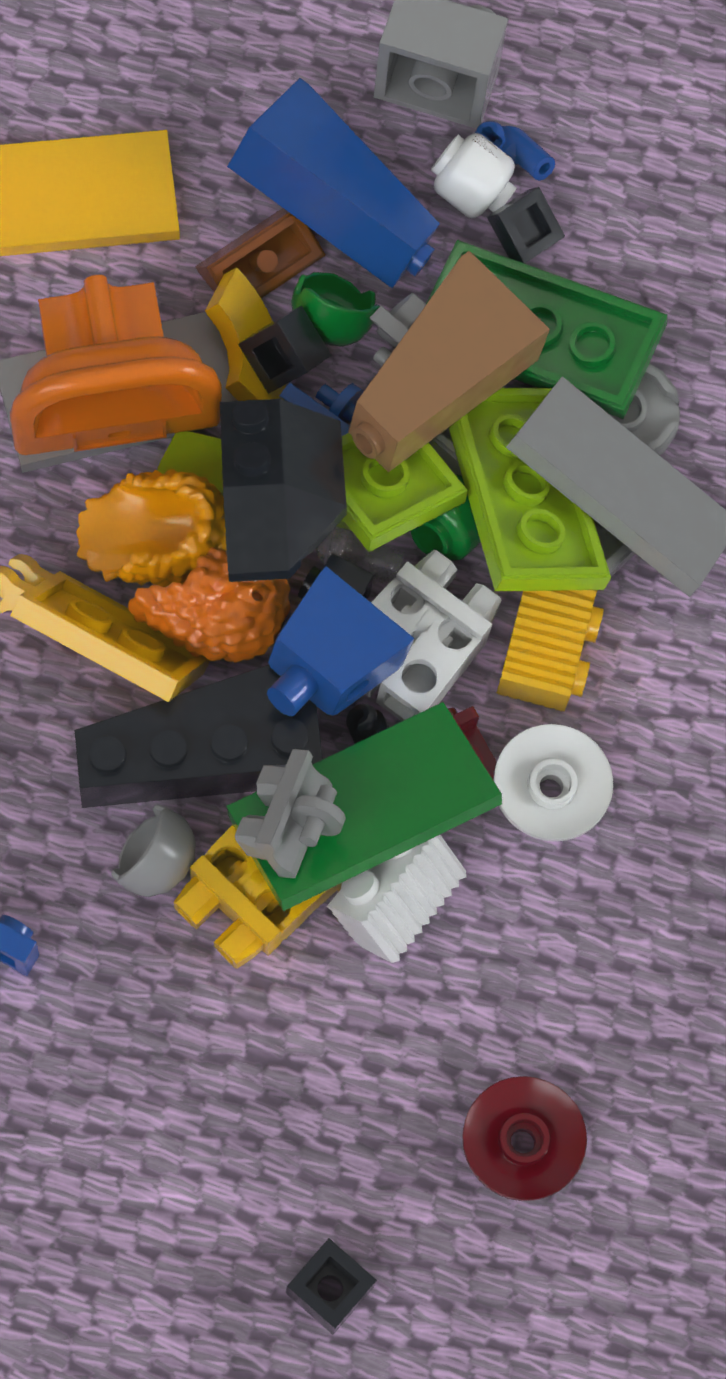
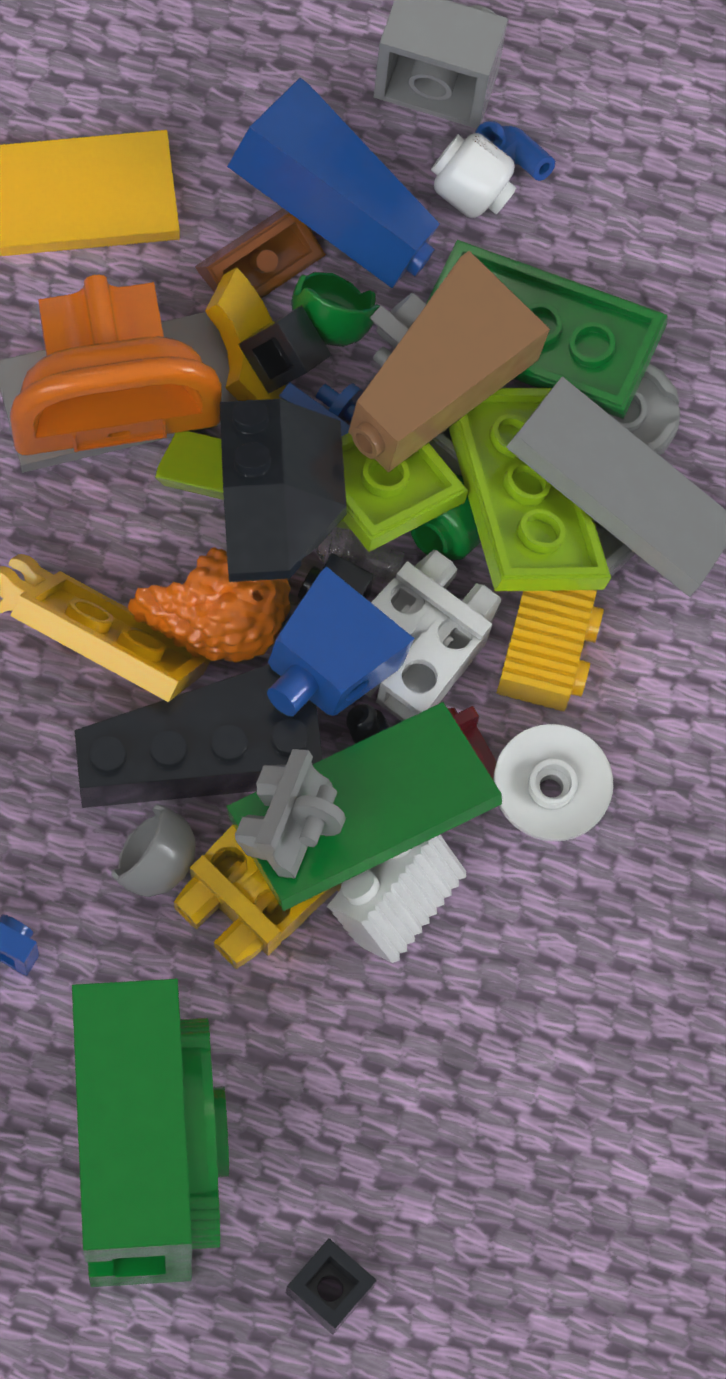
(146, 1133): none -> green piece
(152, 527): light orange piece -> none
(526, 226): black plate -> none
(532, 1108): dark red dish -> none

